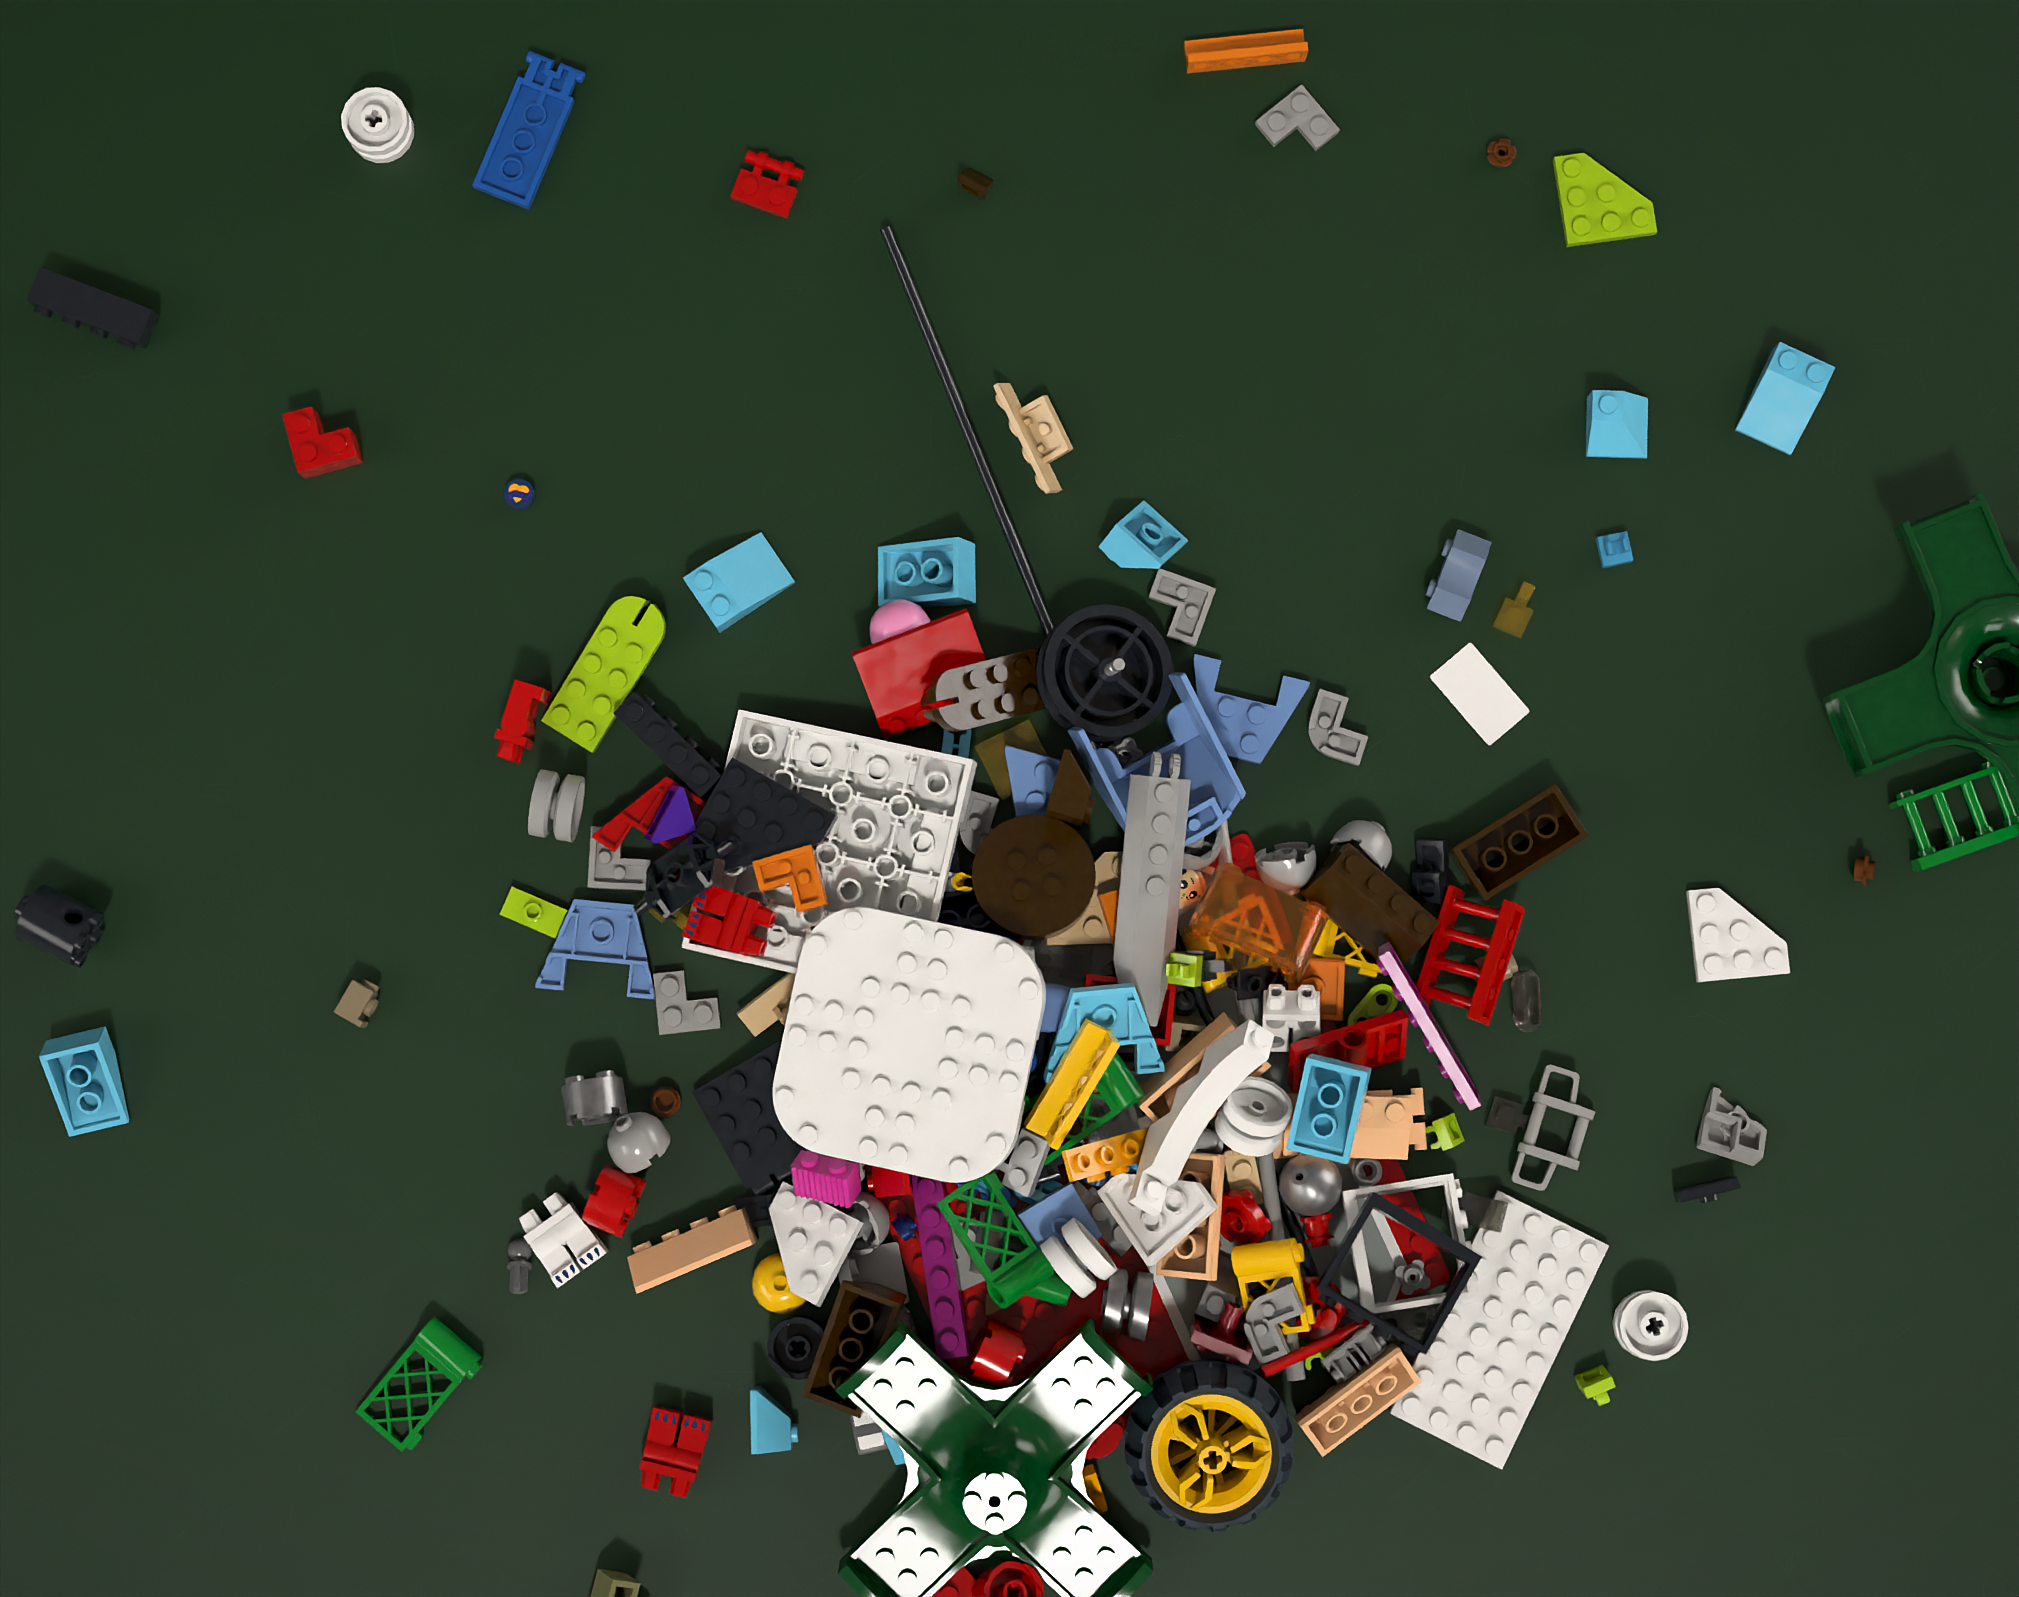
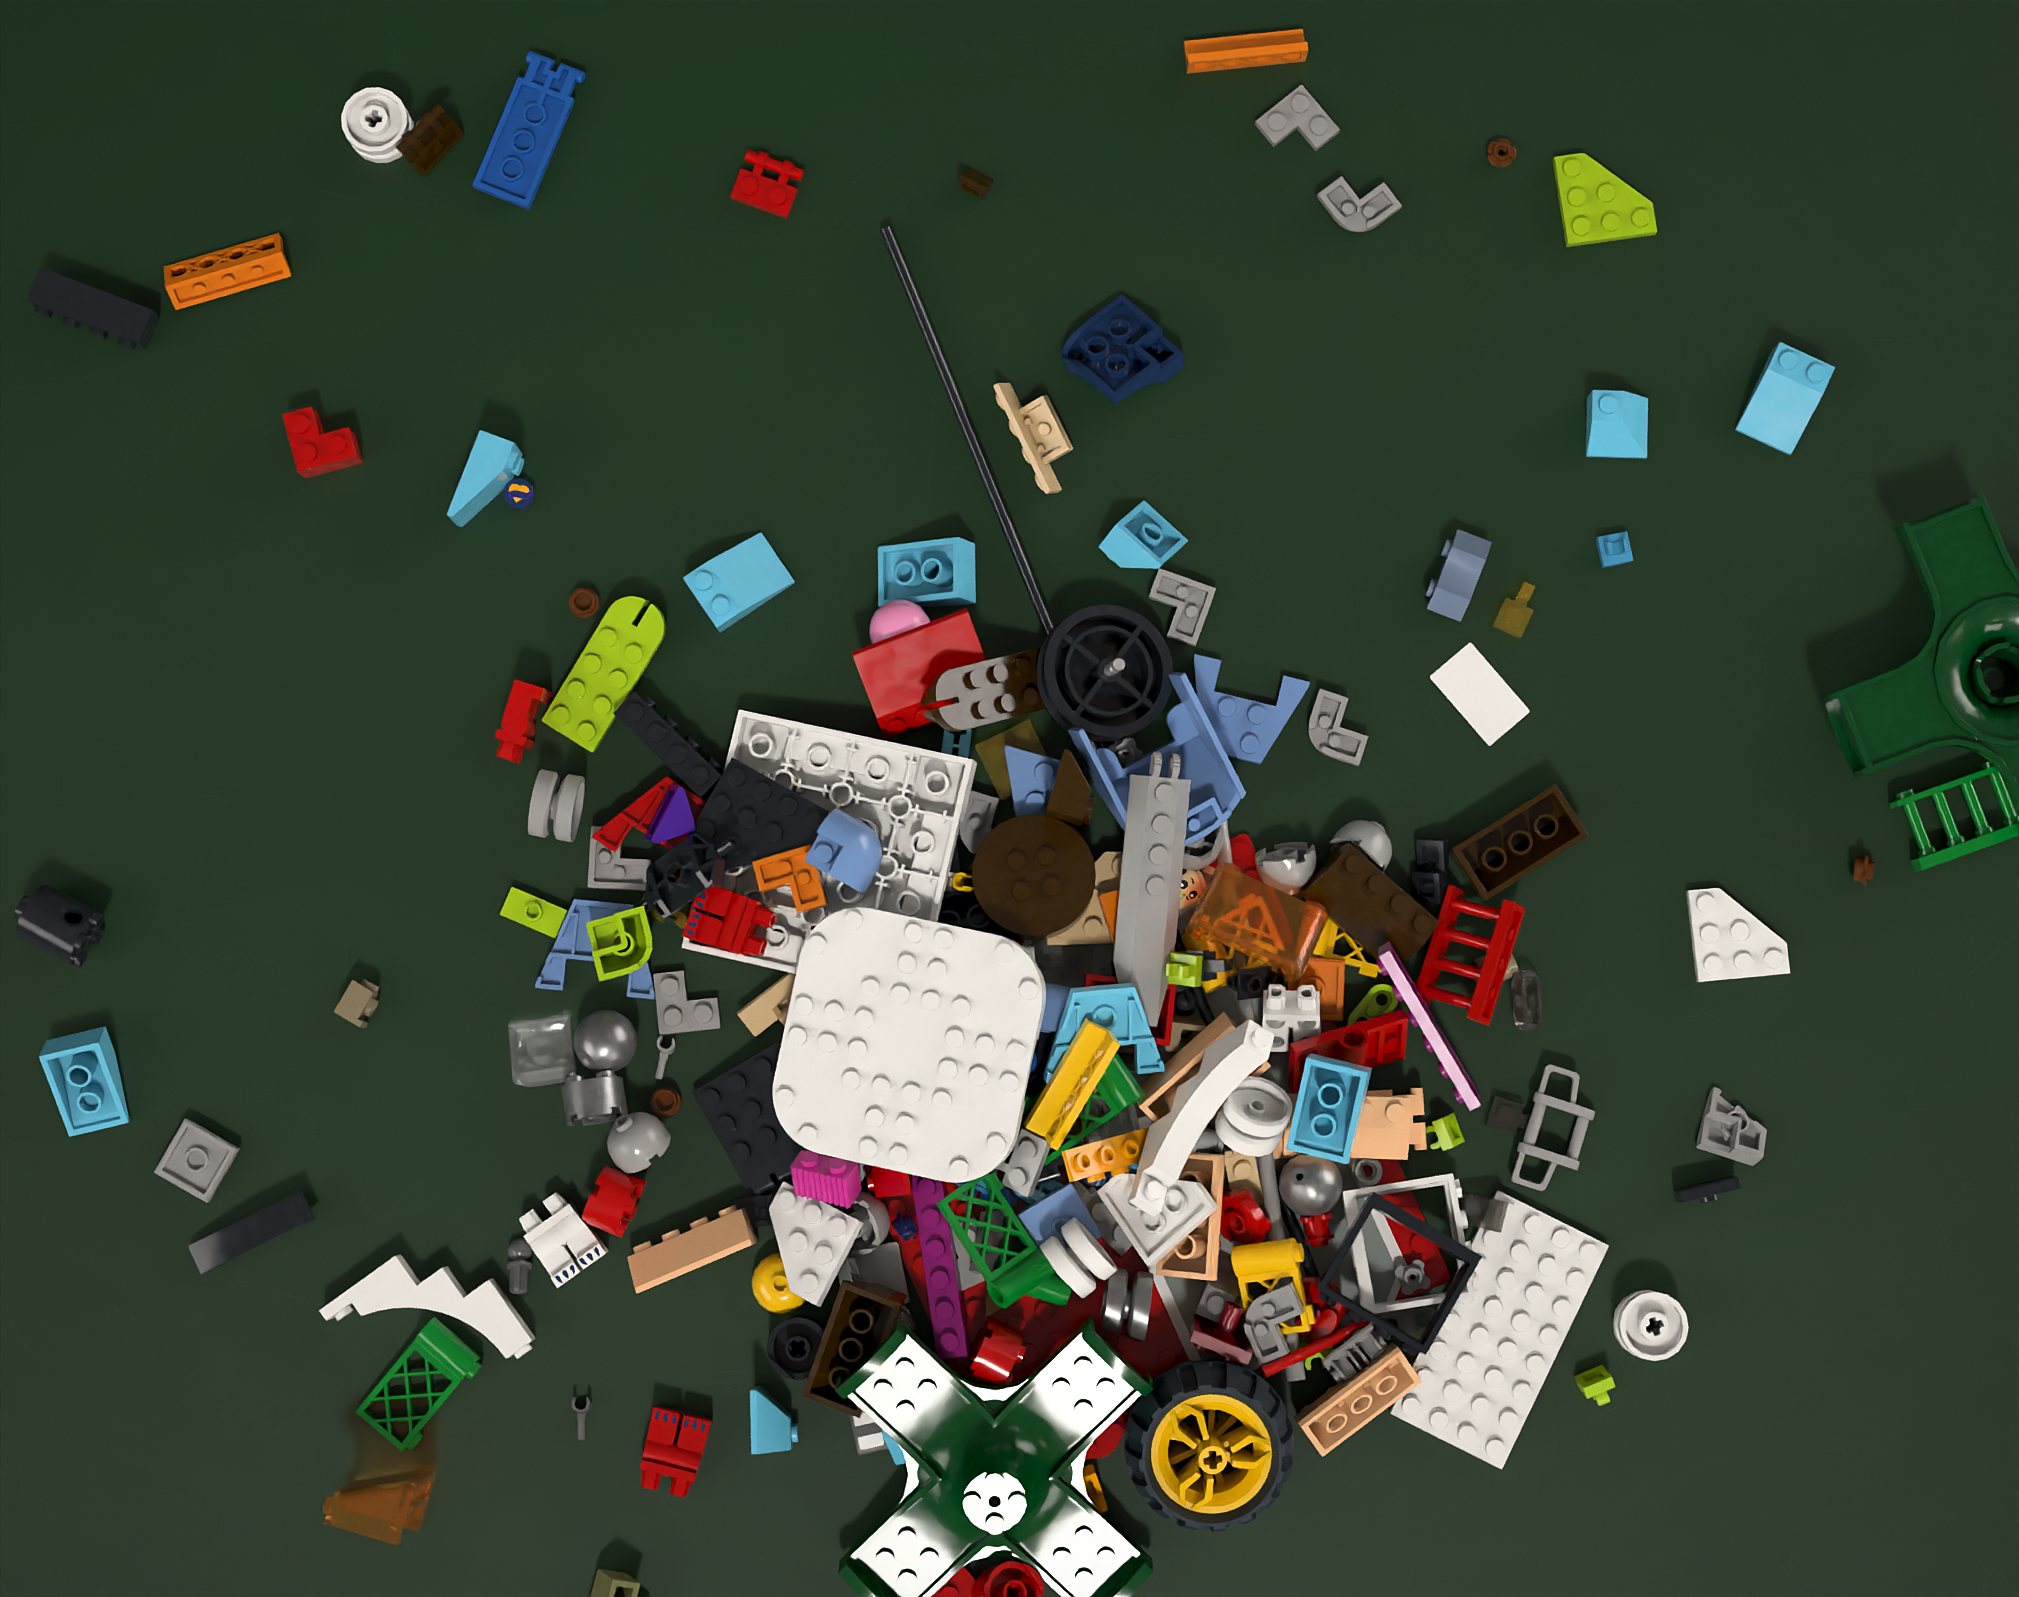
(197, 1160): none -> light grey plate
(226, 275): none -> orange fence
(251, 1232): none -> black slope
(382, 1504): none -> clear orange windscreen
(398, 1287): none -> white arch
(434, 144): none -> dark brown plate
(486, 474): none -> medium azure slope
(542, 1051): none -> clear slope
(581, 1416): none -> dark grey hand
(584, 603): none -> reddish brown plate
(605, 1041): none -> flat silver piece
(620, 943): none -> lime brick
(663, 1056): none -> light grey hand
(846, 850): none -> medium blue brick
(1121, 351): none -> dark blue slope
(1357, 213): none -> light grey plate

